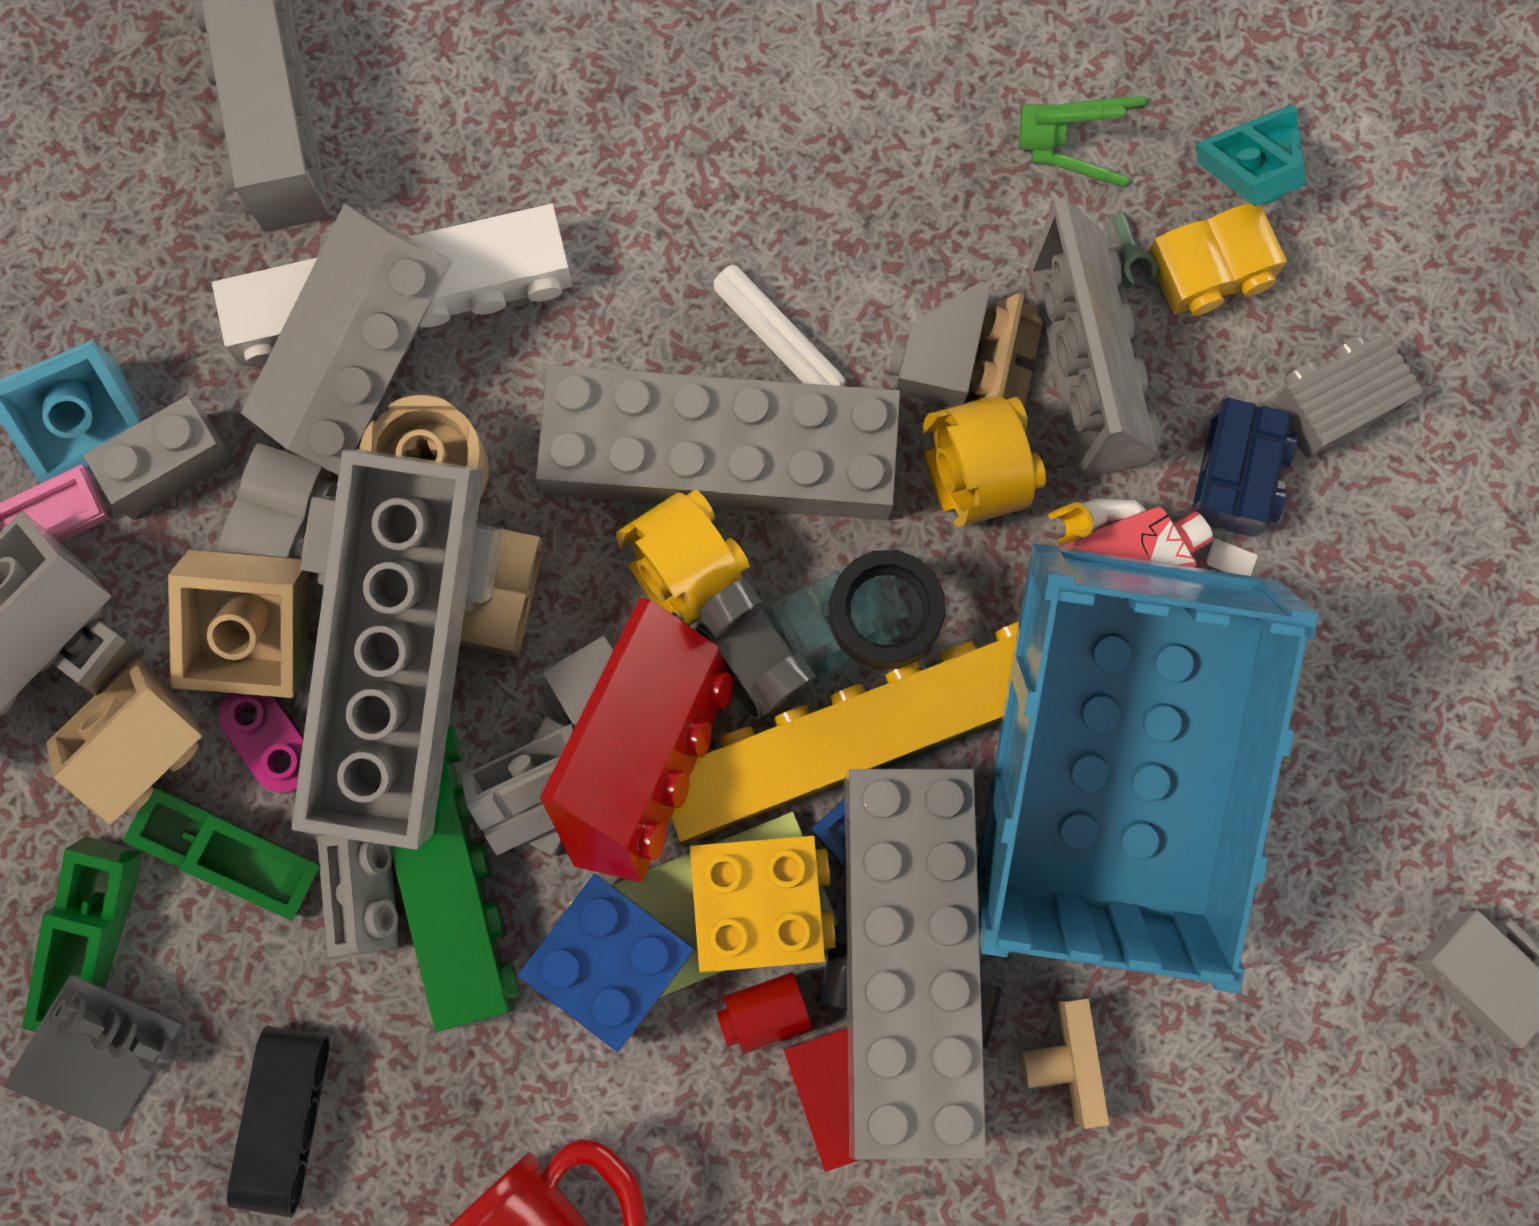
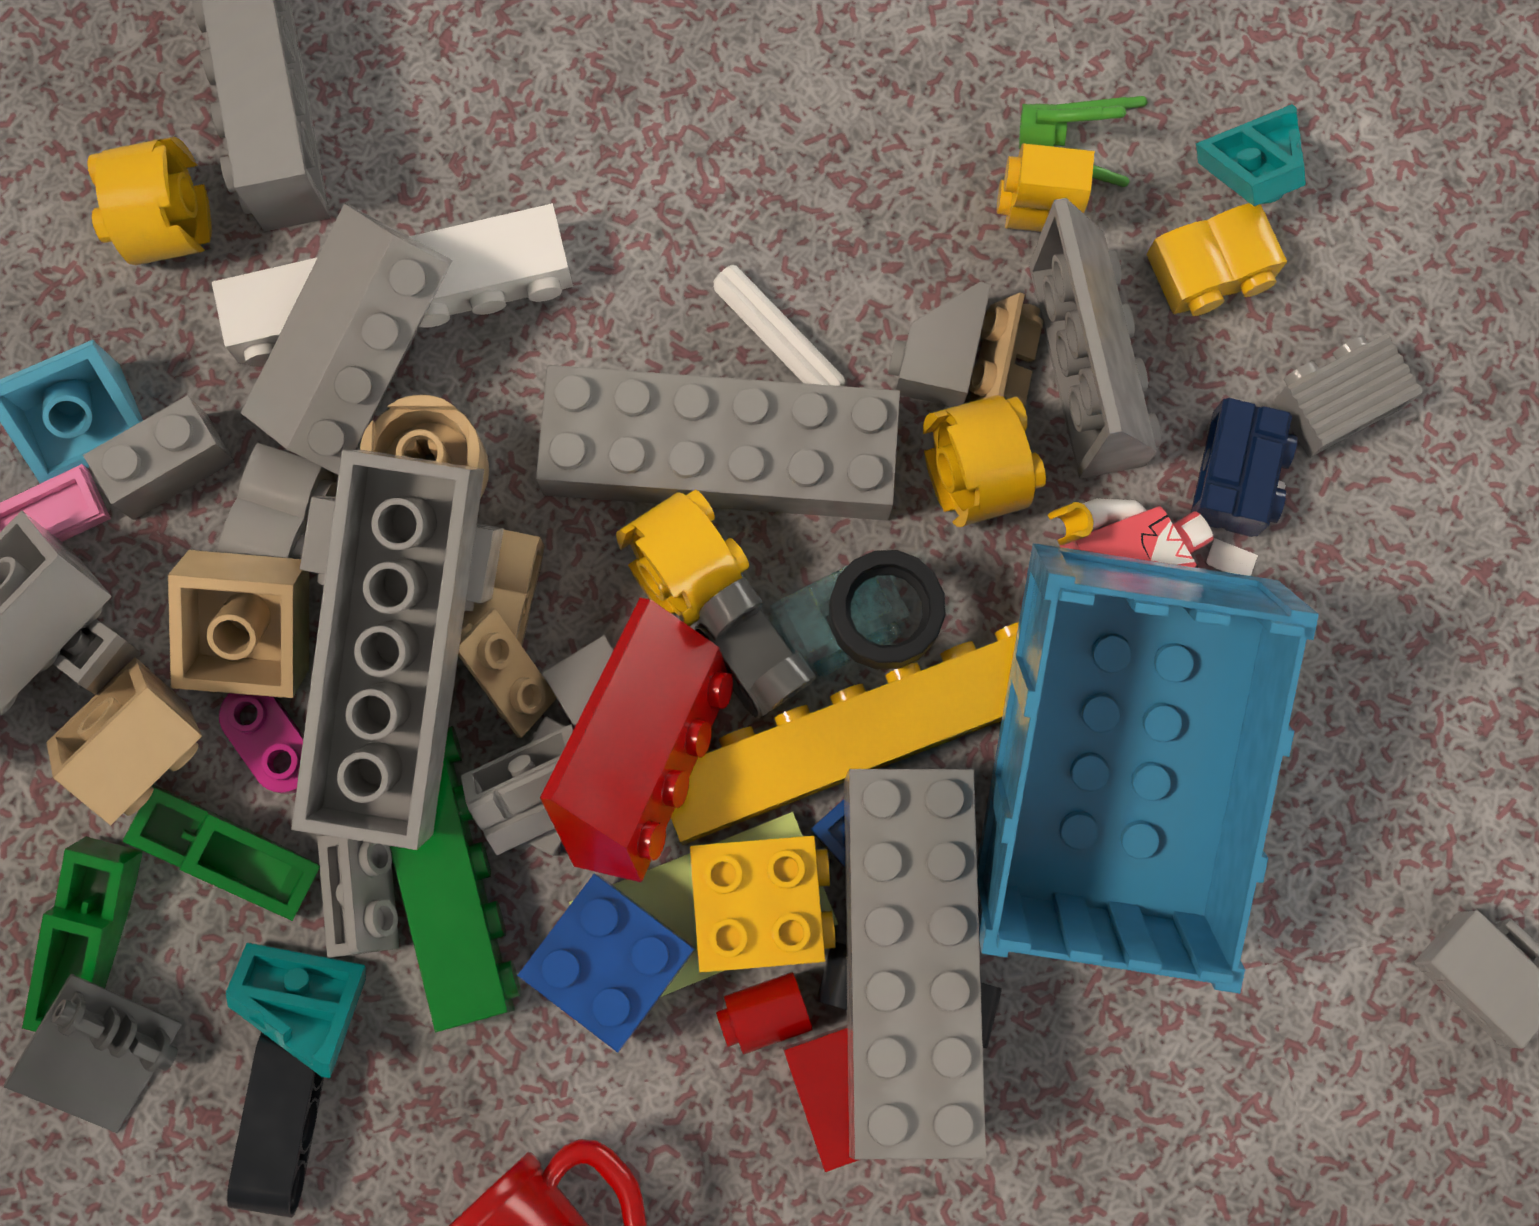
(149, 201): none -> yellow brick
(297, 1001): none -> teal wing
(505, 672): none -> tan hinge
(1038, 179): none -> yellow brick
(1071, 1063): tan tile -> none
(1131, 253): sand green hand -> none

